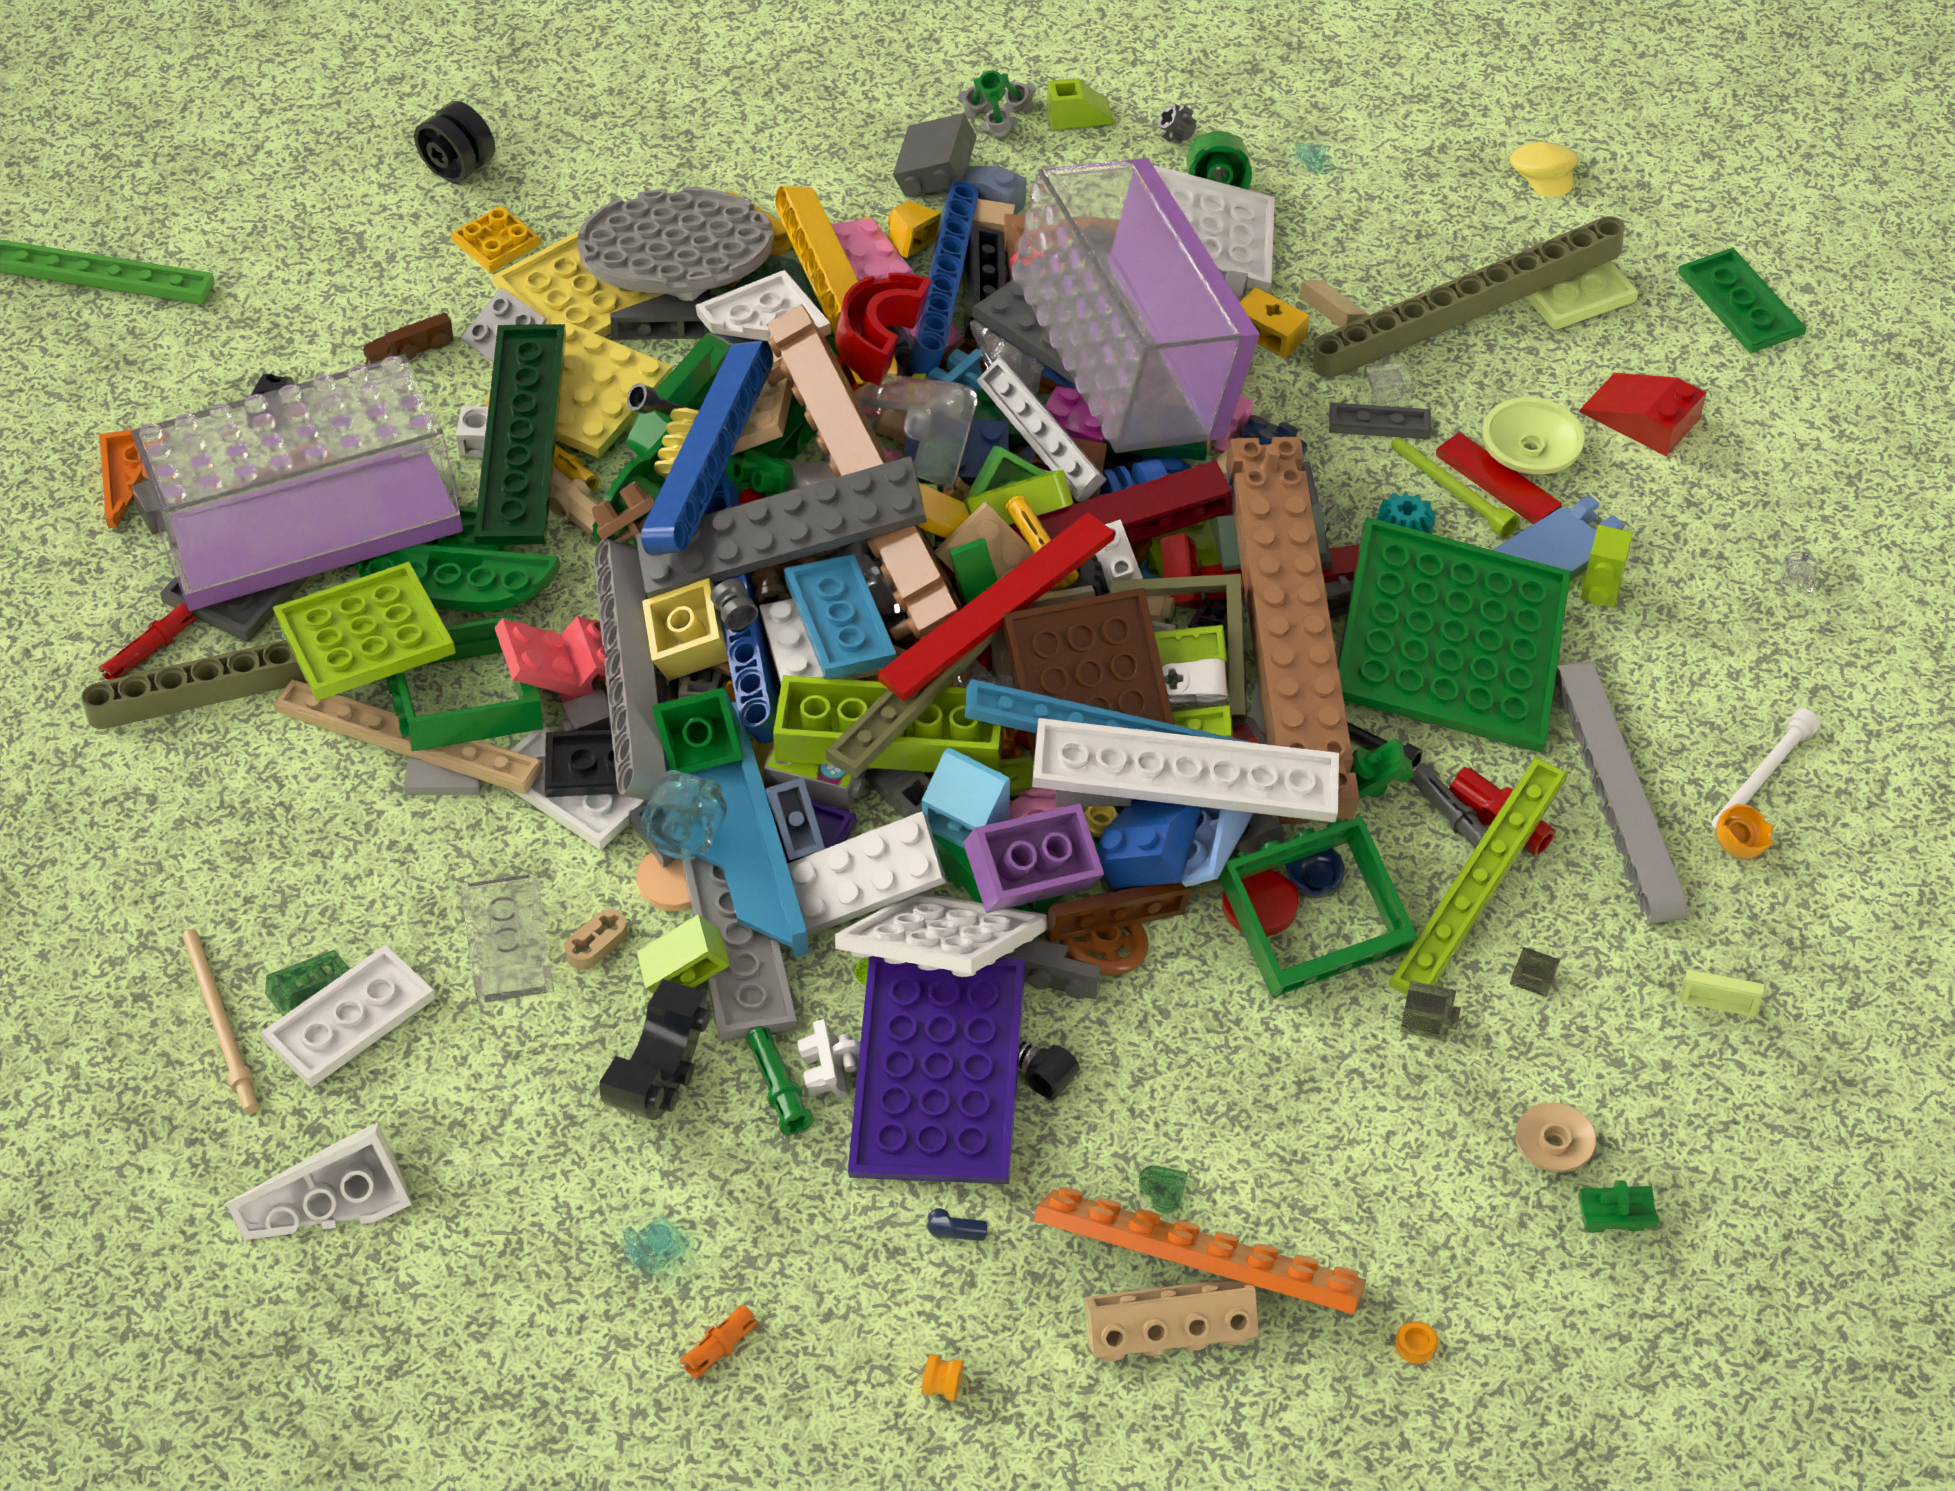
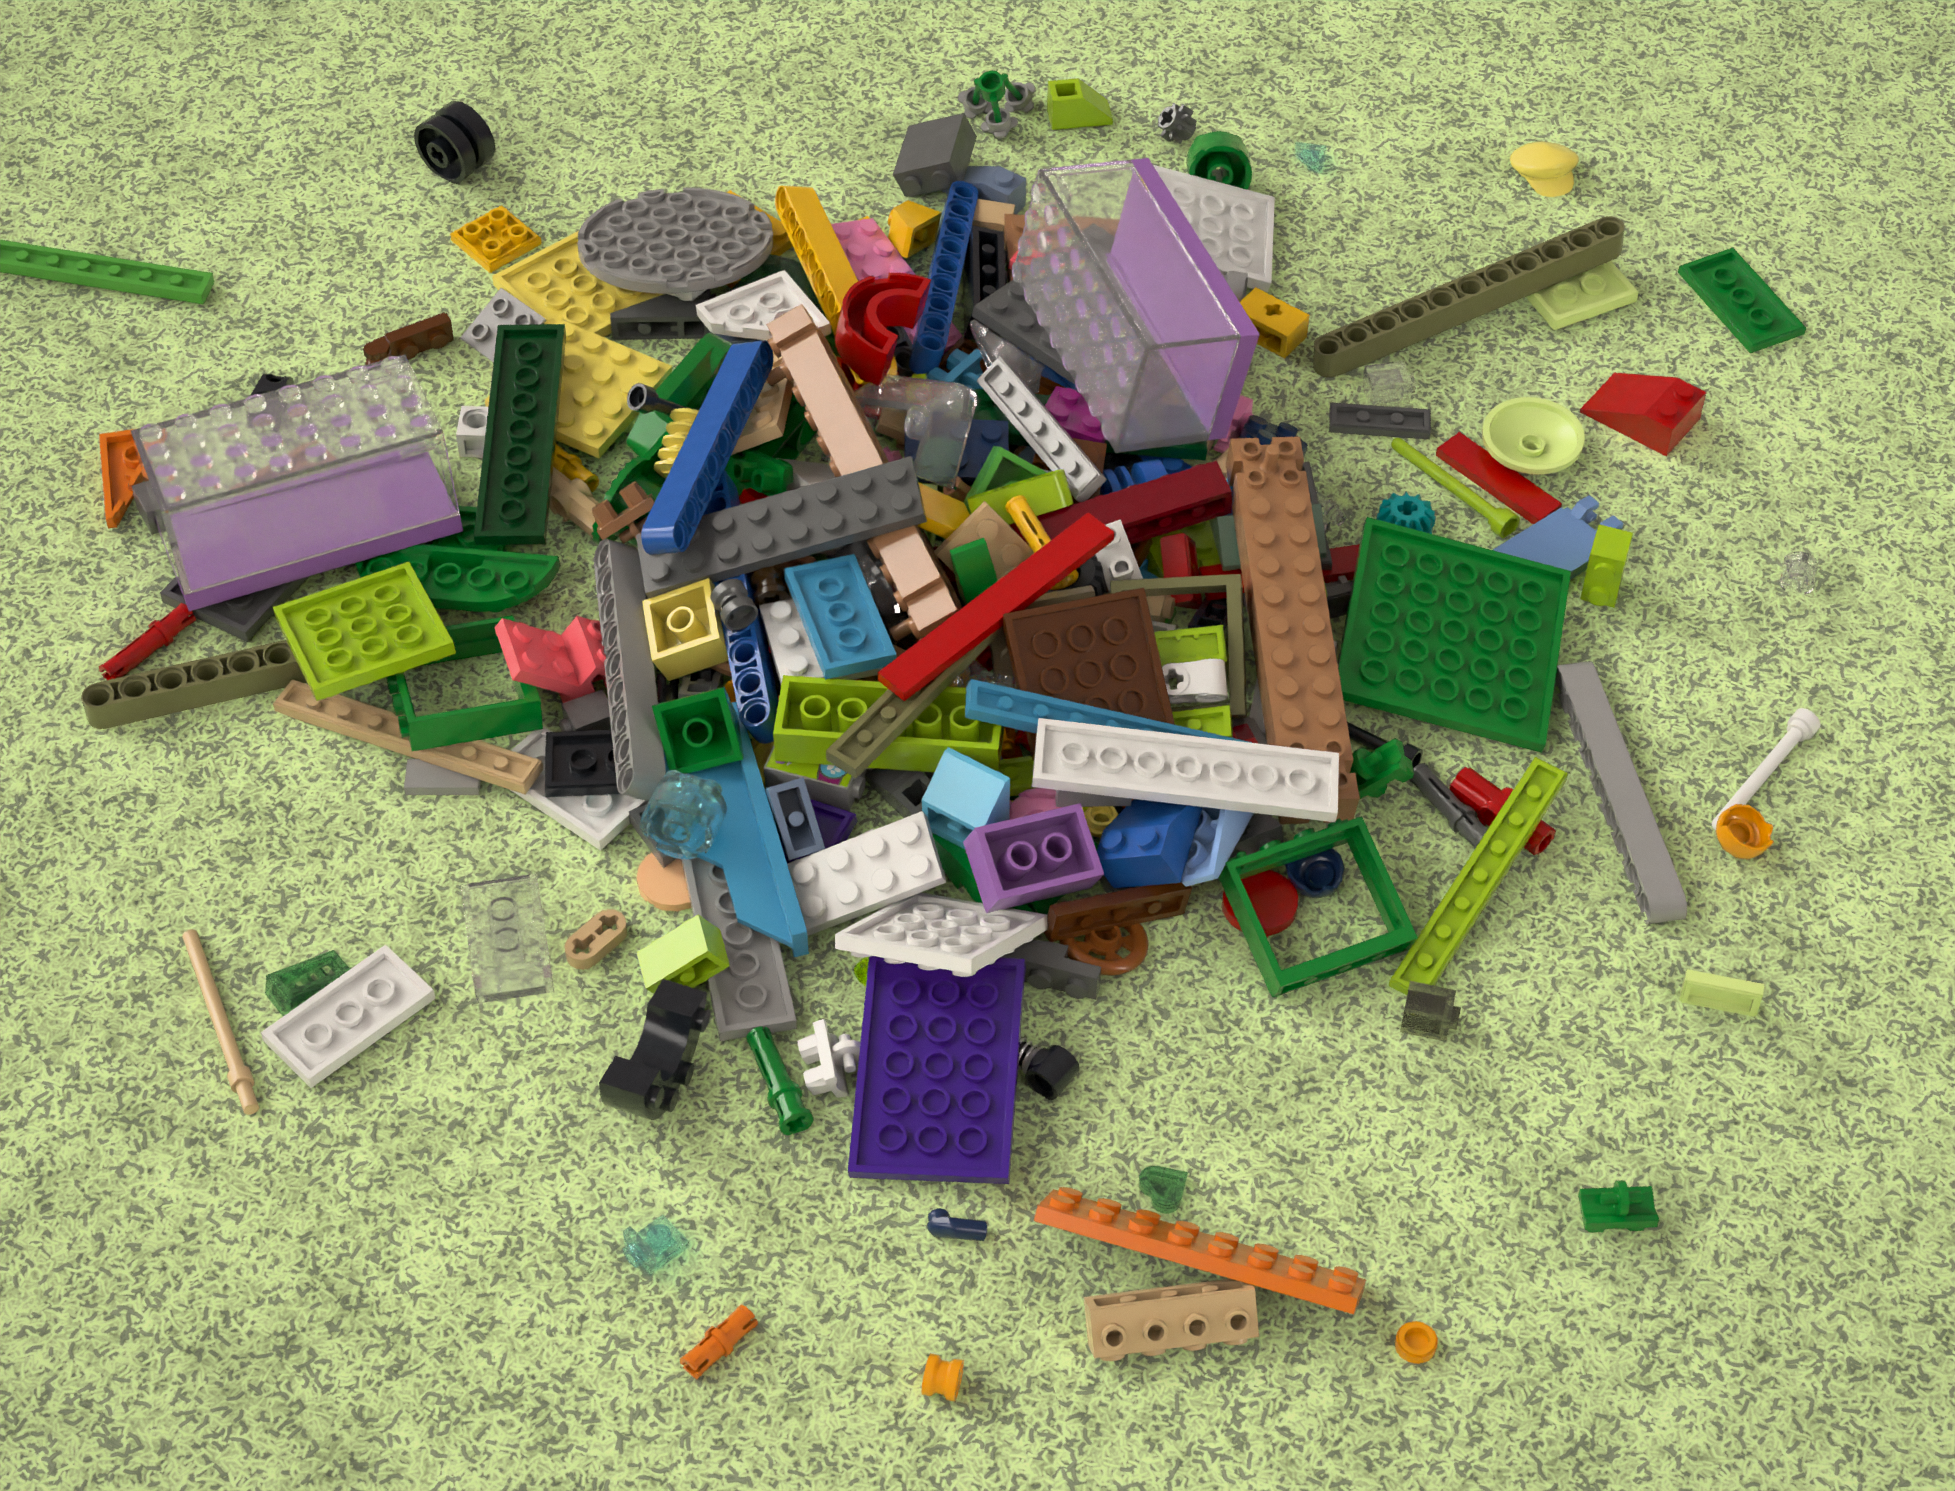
(337, 1184): white wedge -> none
(1330, 302): tan slope -> none
(1535, 971): clear smoke plate -> none
(1559, 1124): tan dish -> none

